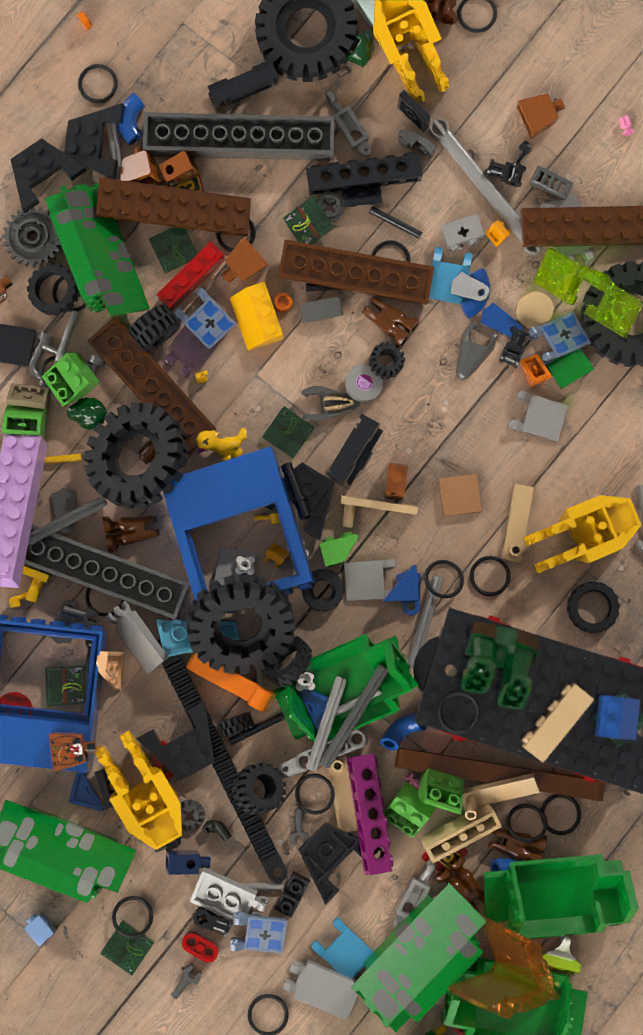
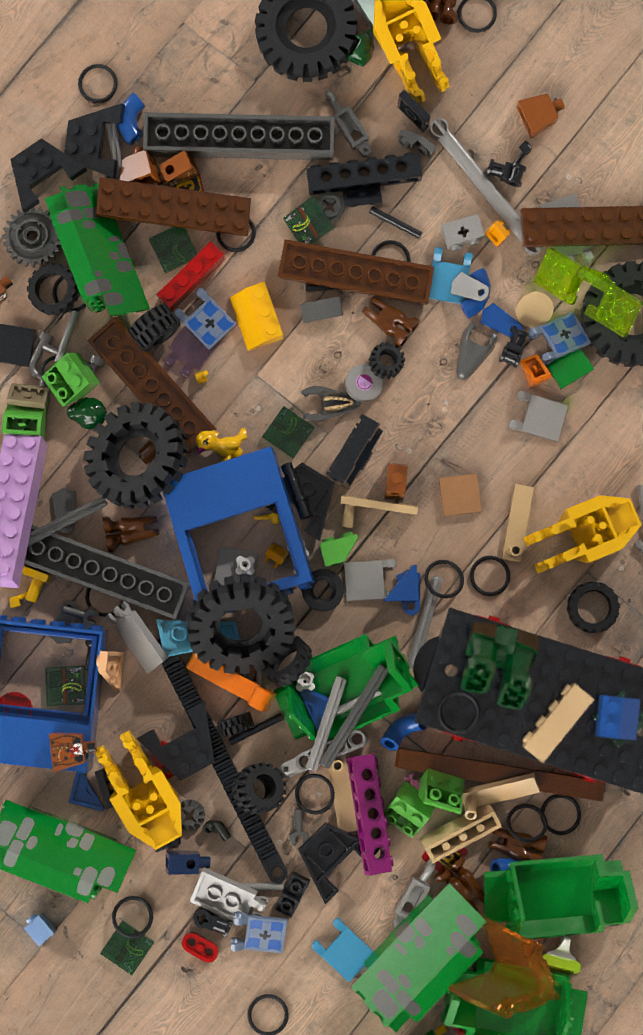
(63, 458): yellow bar -> none
(84, 20): orange tile -> none
(186, 981): dark grey bar -> none
(243, 262): dark orange torso -> none
(244, 85): black piece -> none
(283, 302): orange tile -> none
(322, 988): light grey tile -> none
(548, 188): dark grey slope -> none
(625, 123): bright pink piece -> none

